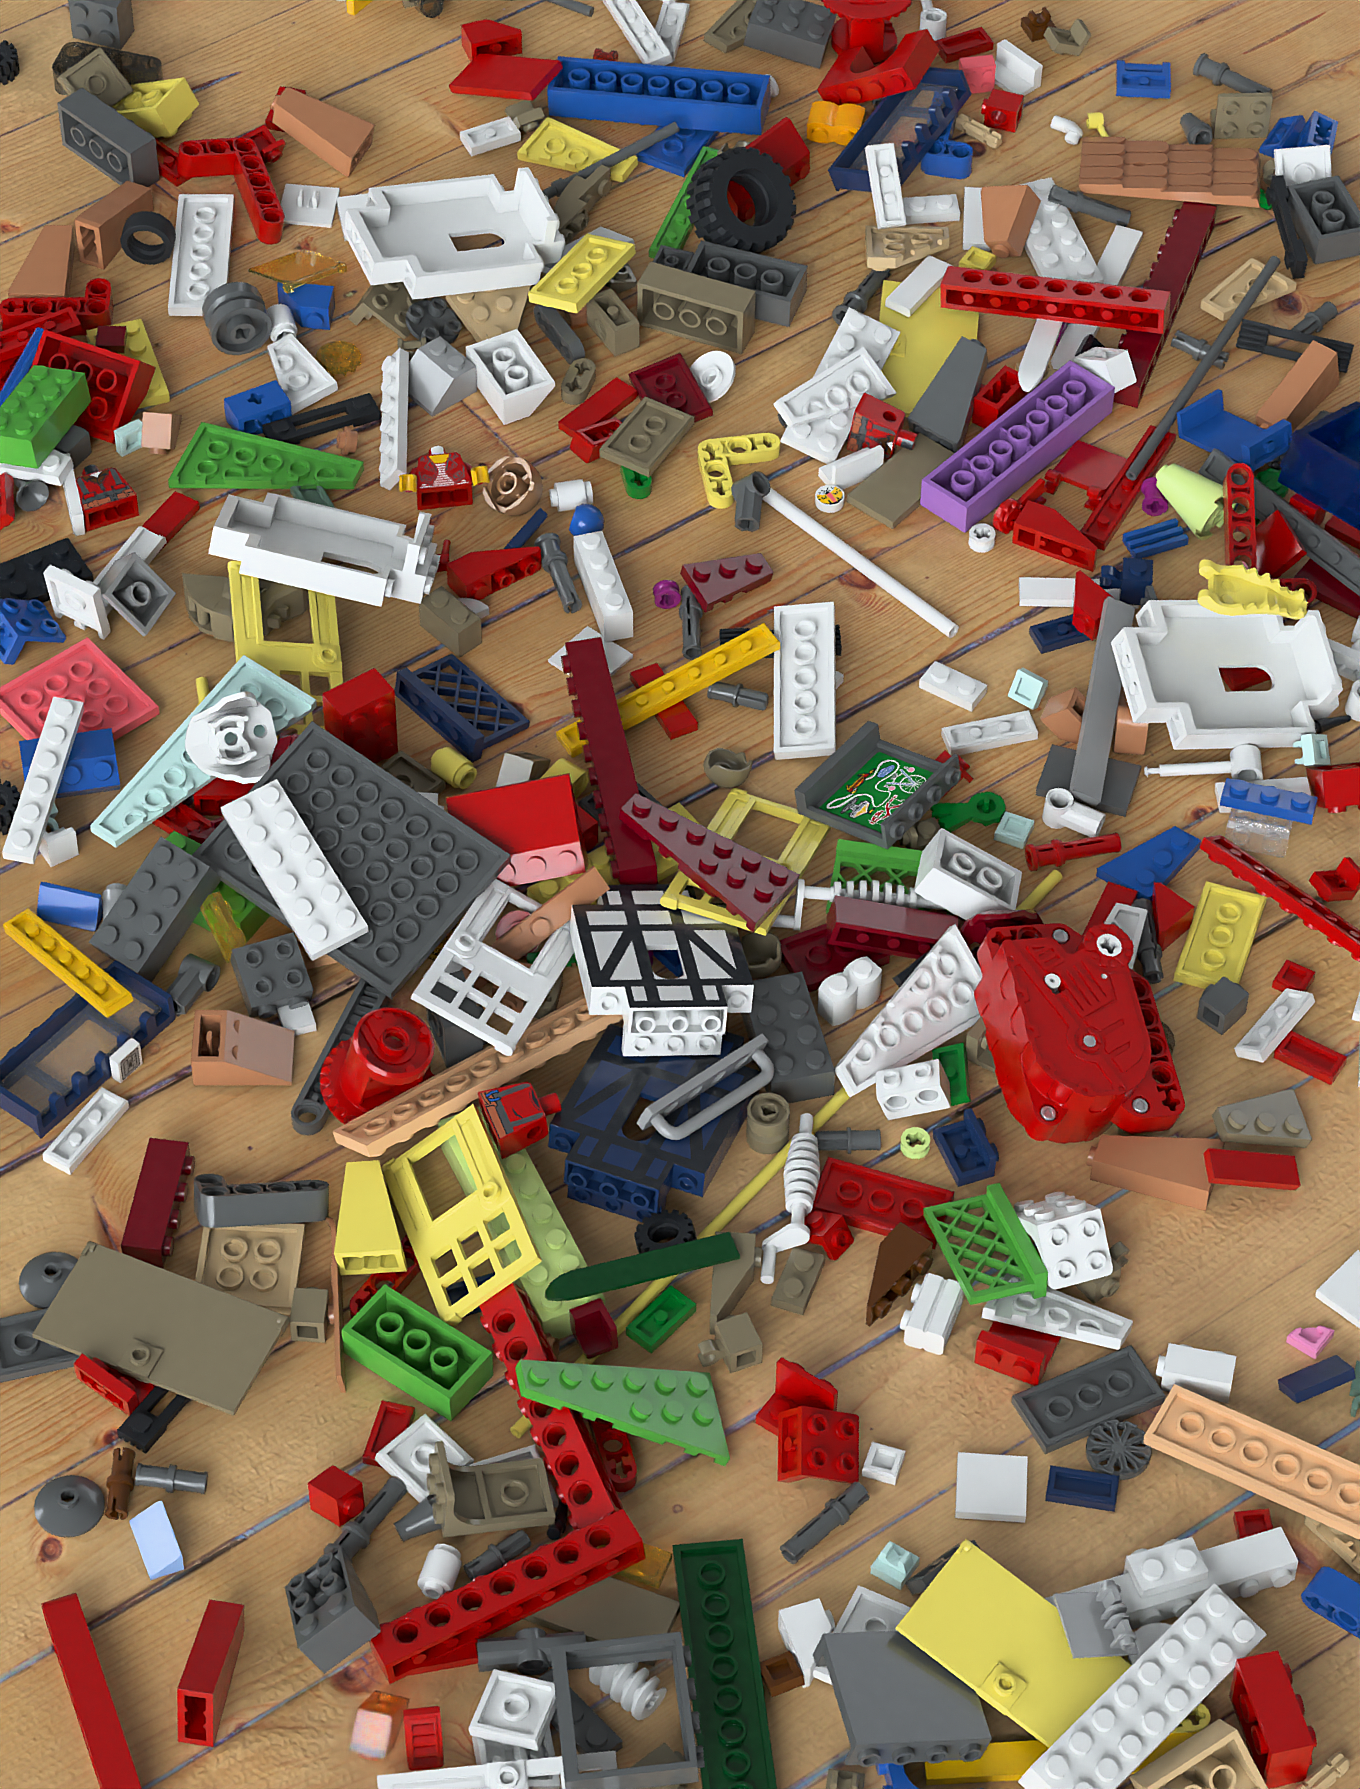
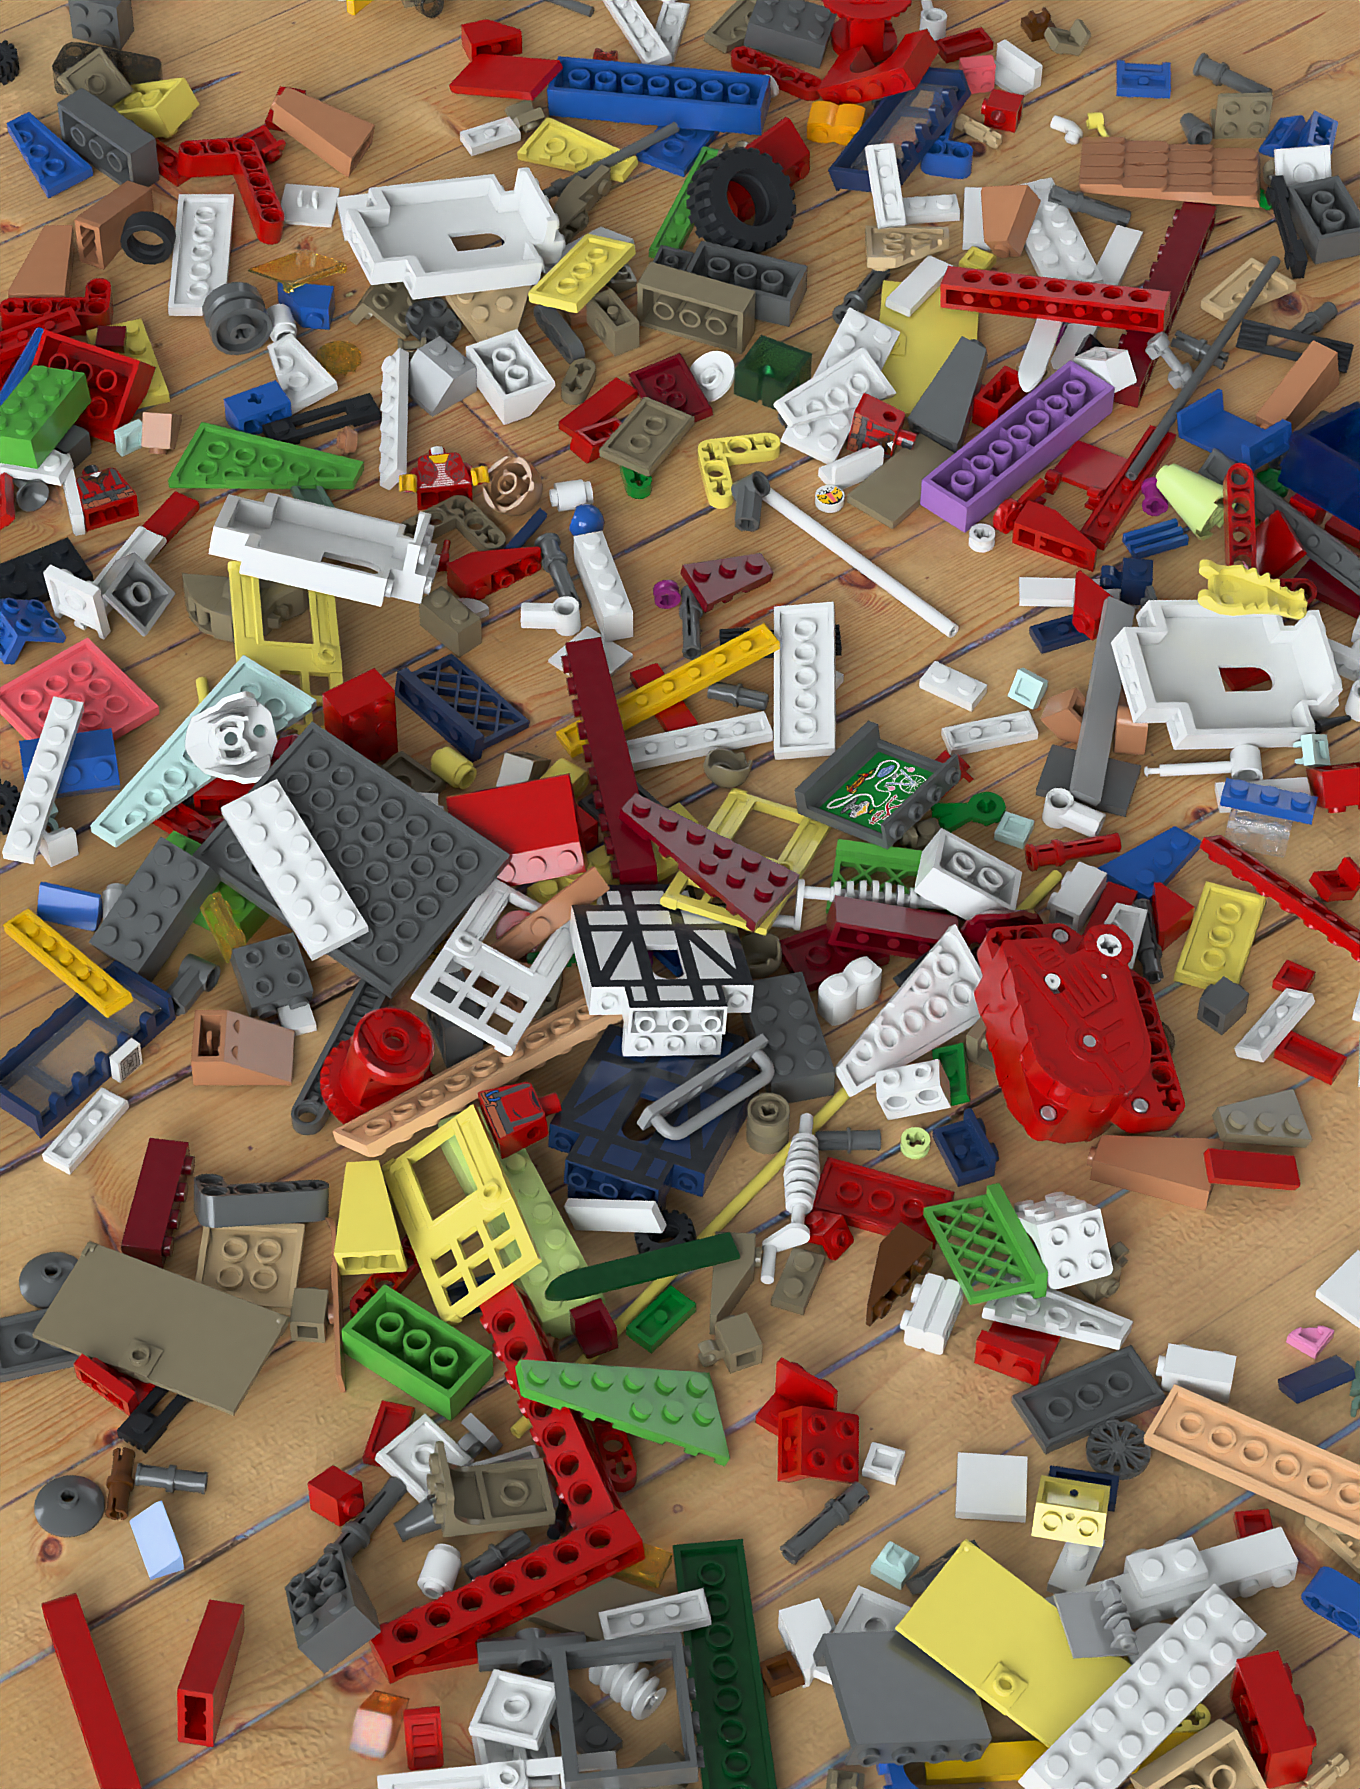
(47, 155): none -> blue wing
(452, 517): none -> dark tan beam
(478, 1437): none -> light grey tile
(561, 615): none -> white piece
(615, 1215): none -> white tile
(657, 1616): none -> white tile
(699, 740): none -> white plate
(771, 371): none -> clear green piece
(802, 86): none -> red beam
(1070, 1517): none -> light yellow window
(1074, 1567): none -> white tile
(1077, 896): none -> white brick
(1159, 347): none -> light grey piece

